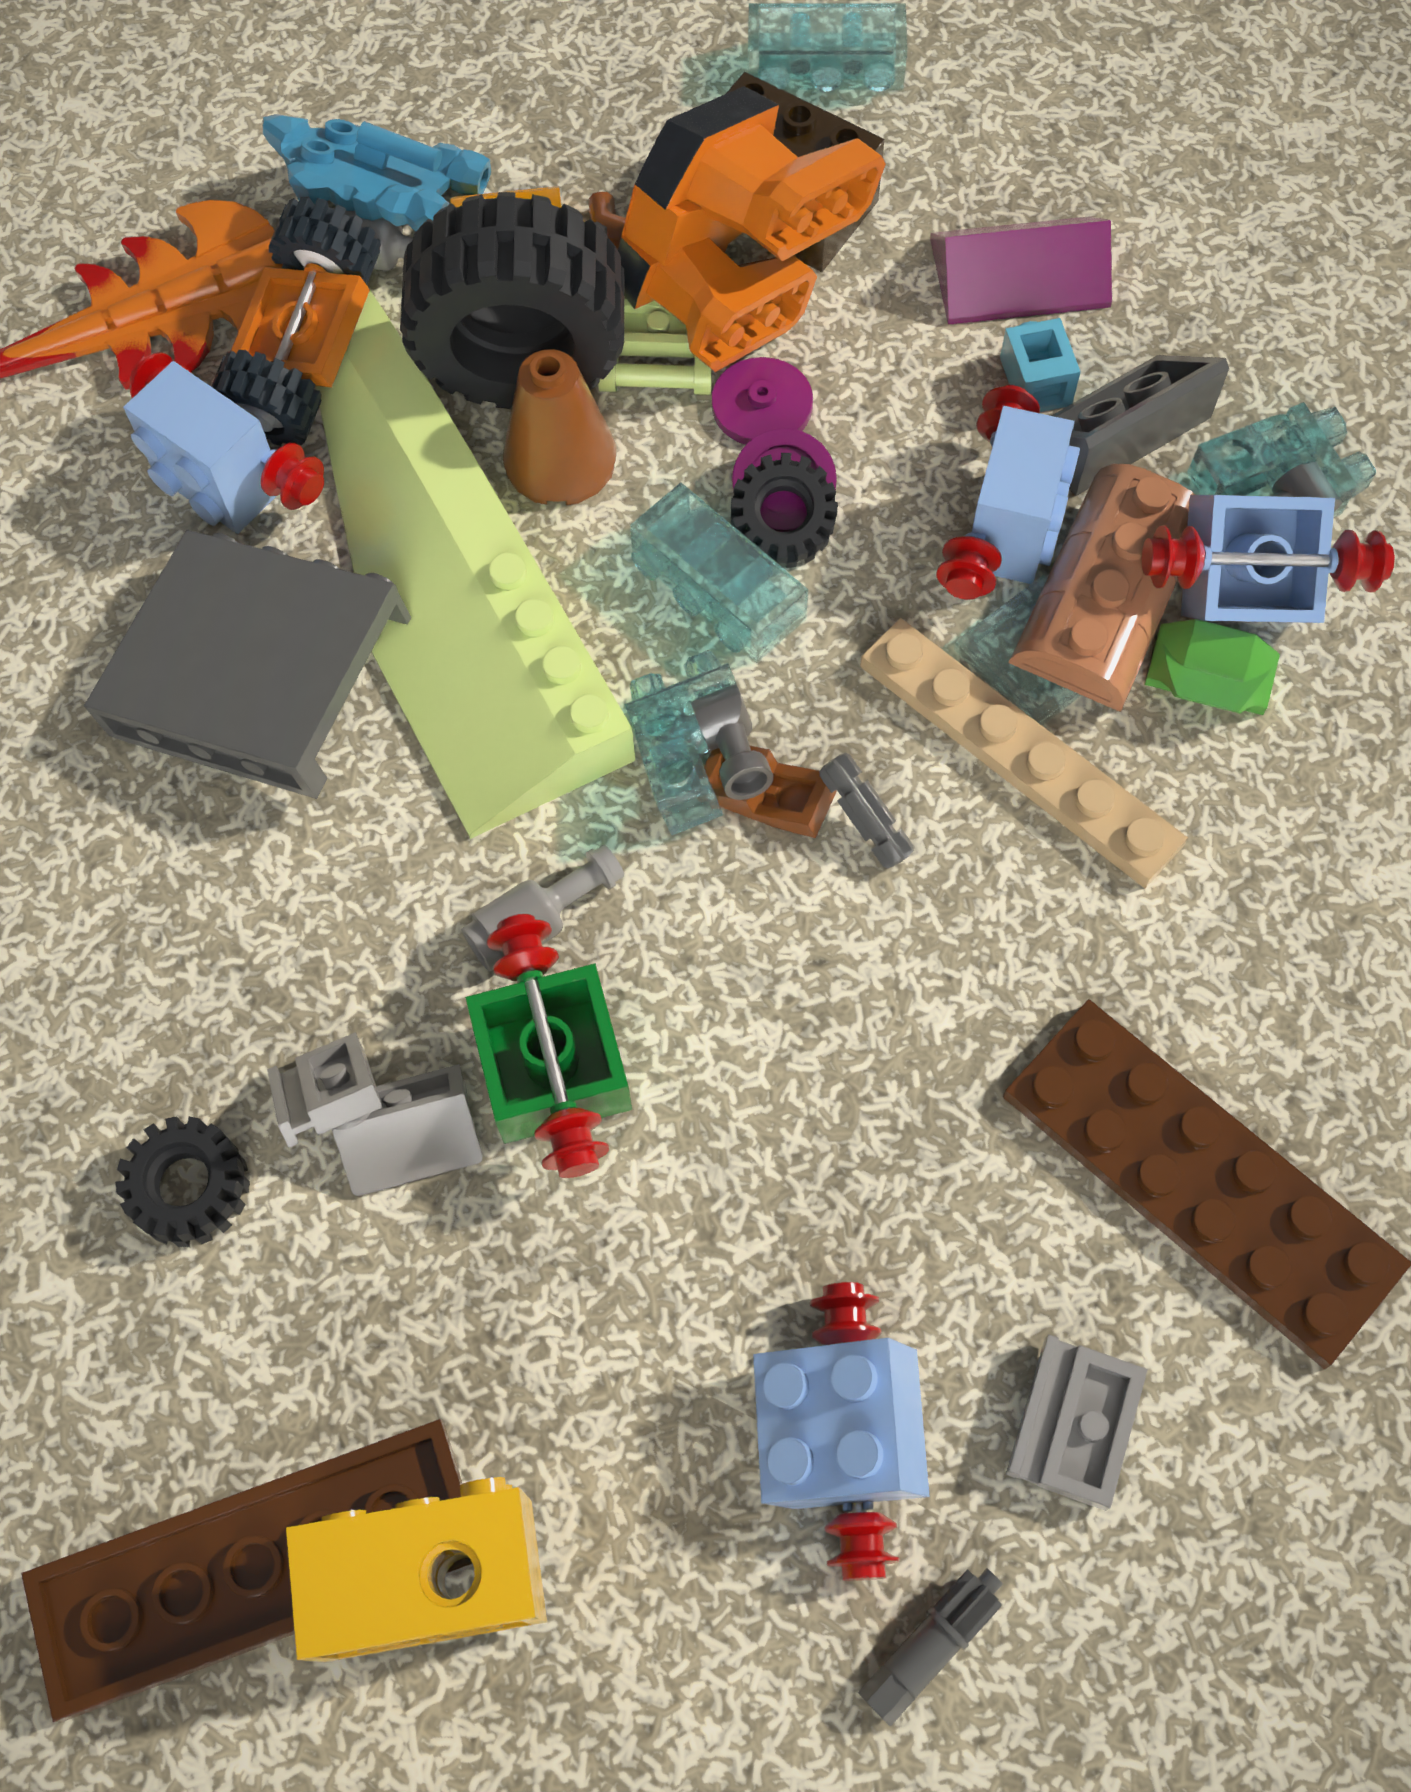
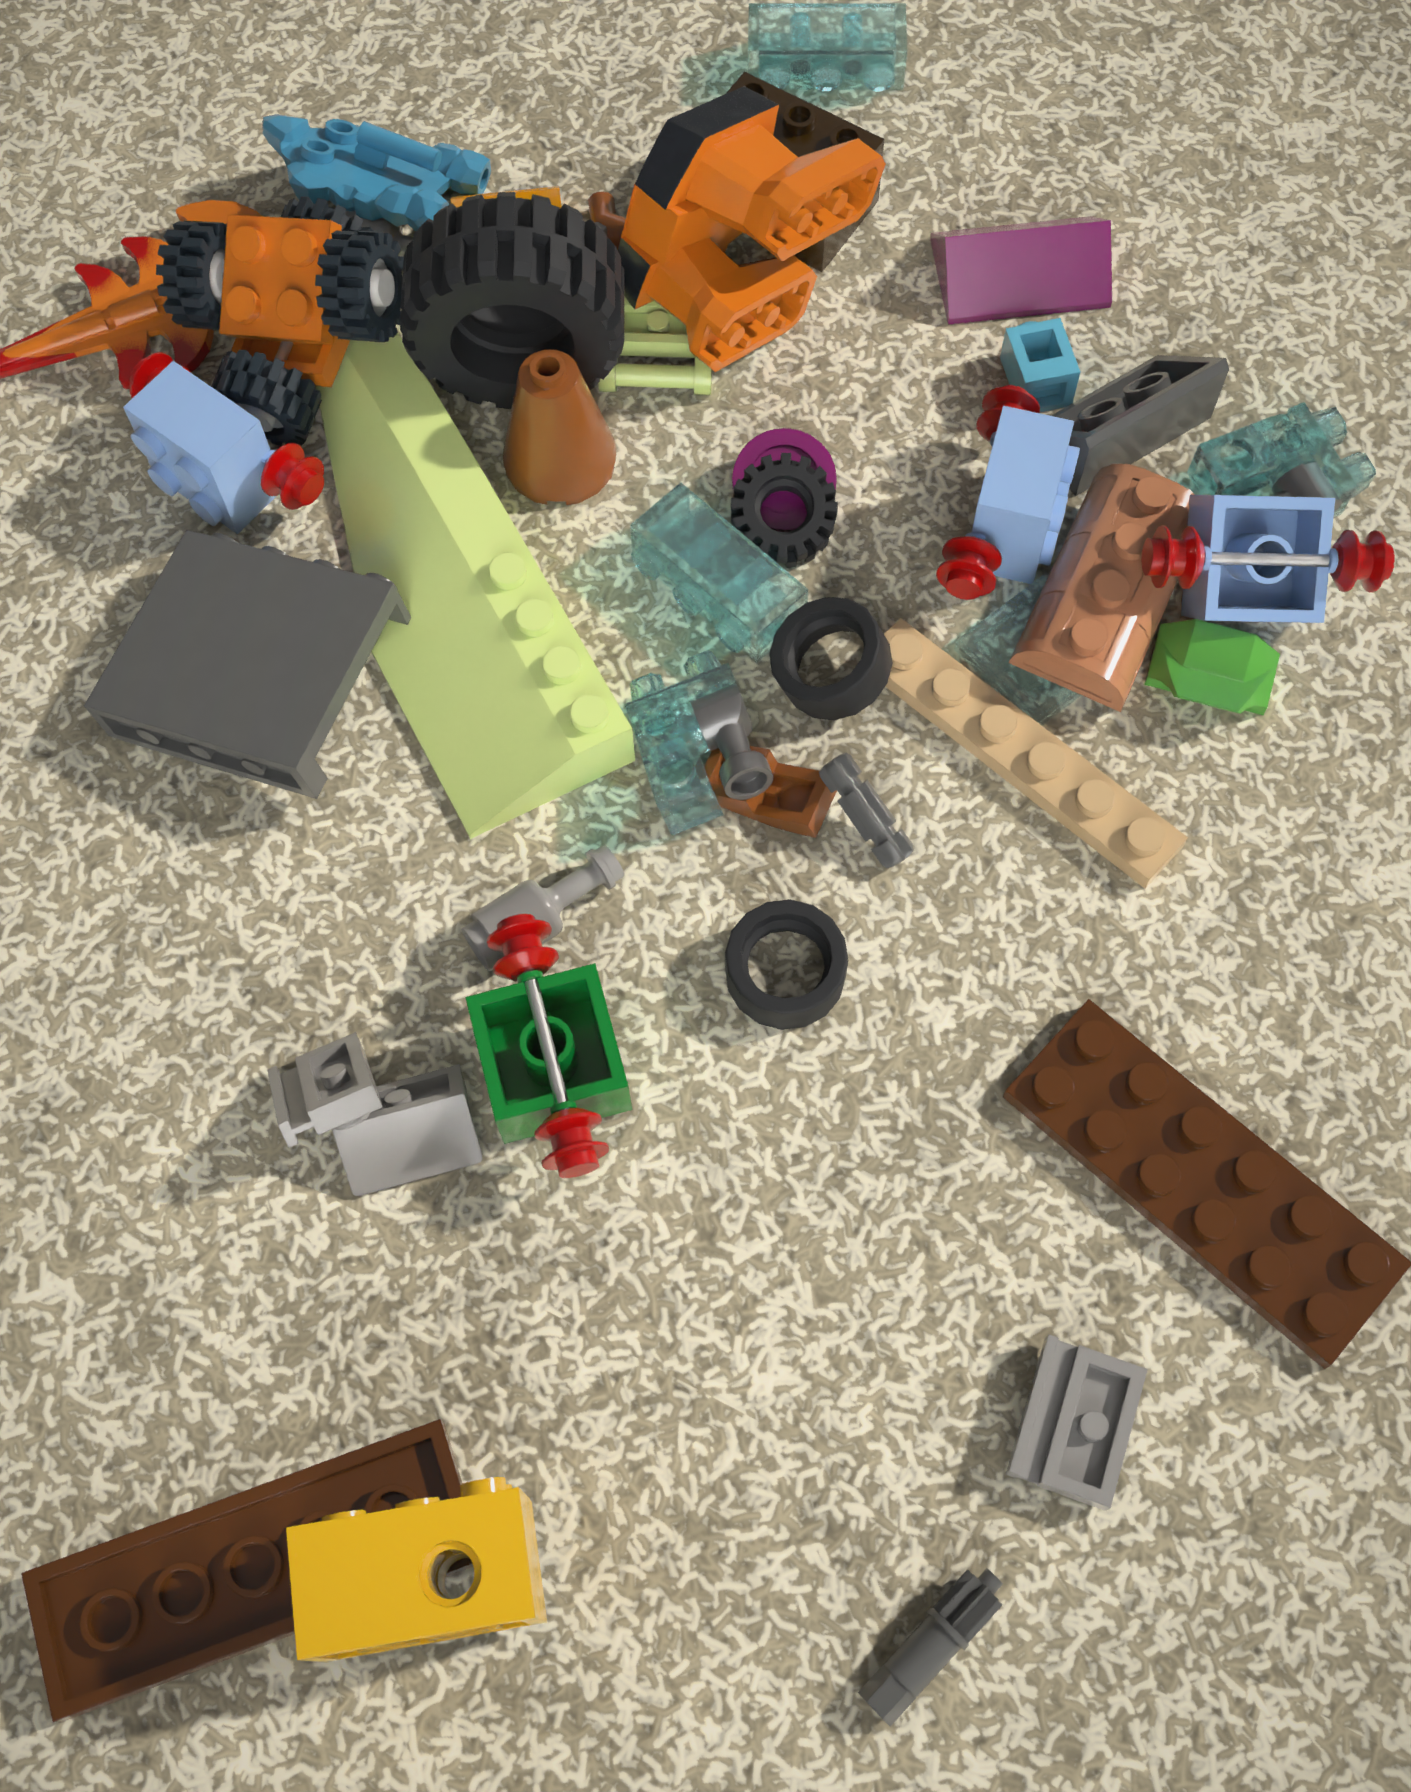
(154, 1156): black tyre -> none
(282, 279): none -> plate
(761, 397): magenta piece -> none
(782, 917): none -> black tyre
(808, 626): none -> black tyre
(843, 1428): light blue brick -> none

